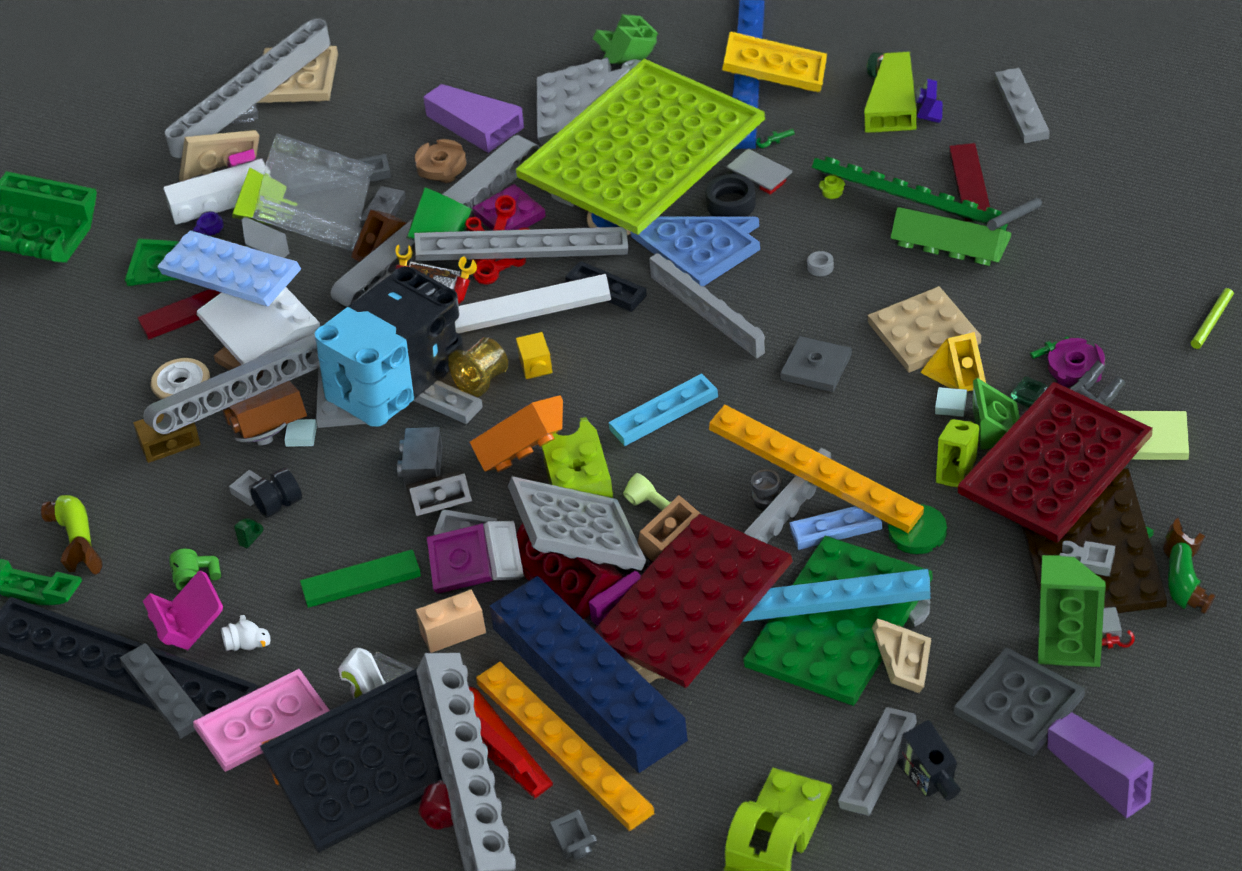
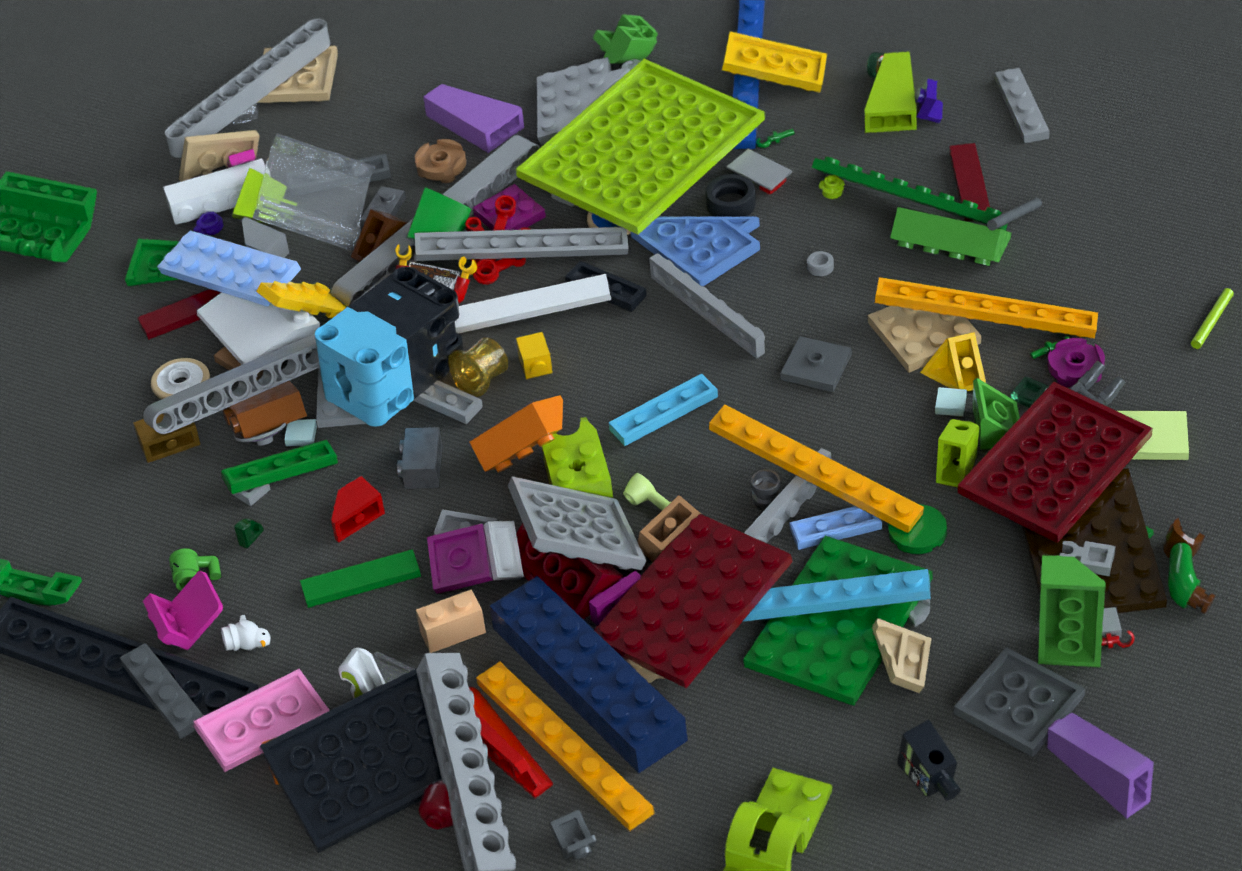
(72, 514): piece -> none
(273, 493): black wheel -> none
(279, 466): none -> green tile
(304, 296): none -> yellow wing
(355, 507): none -> red slope
(438, 493): brick -> none
(876, 762): light grey plate -> none
(986, 307): none -> light orange plate

